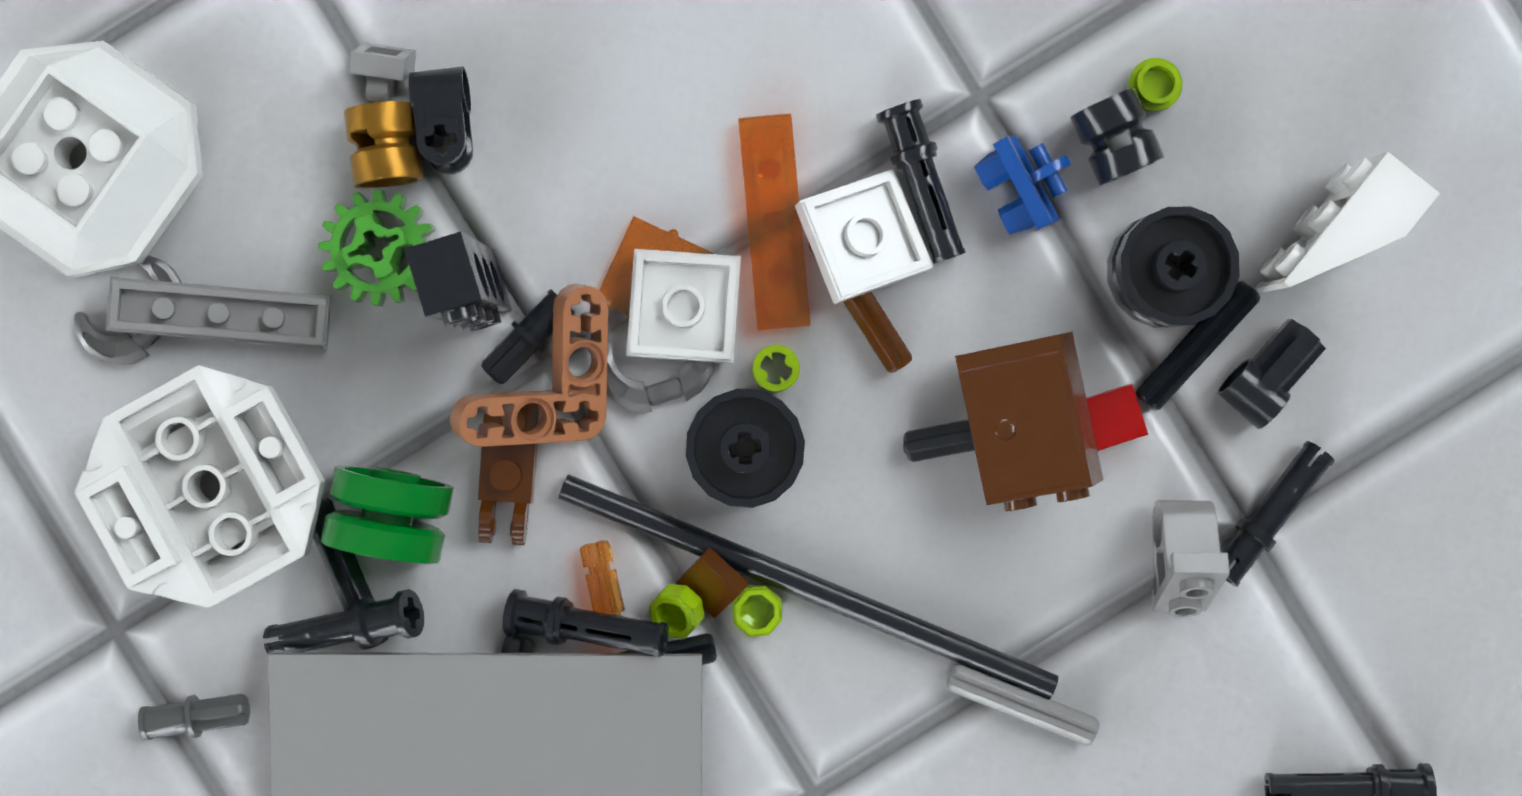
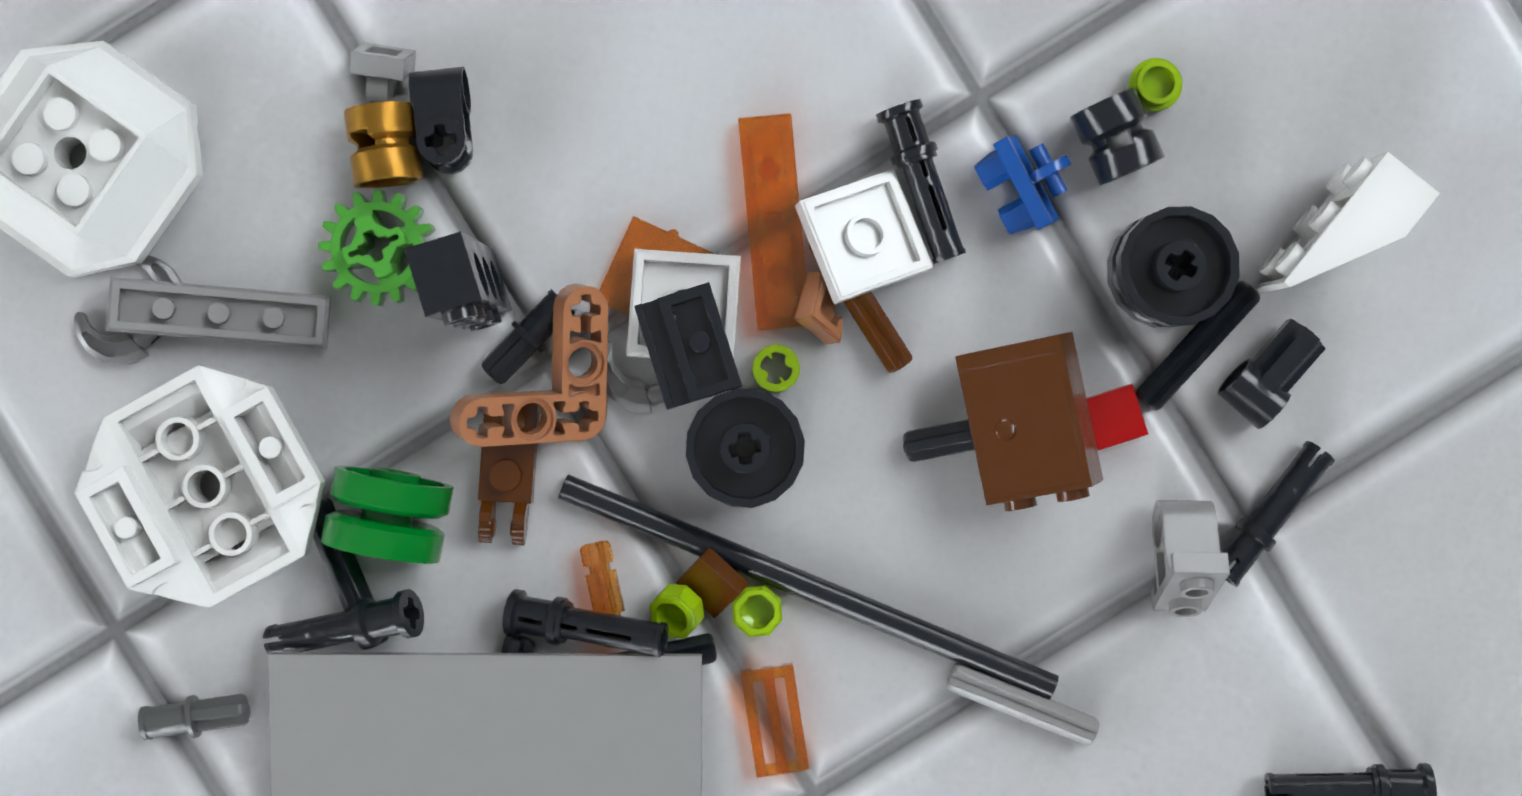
(688, 346): none -> black plate
(768, 675): none -> clear orange tile
(817, 310): none -> nougat tile

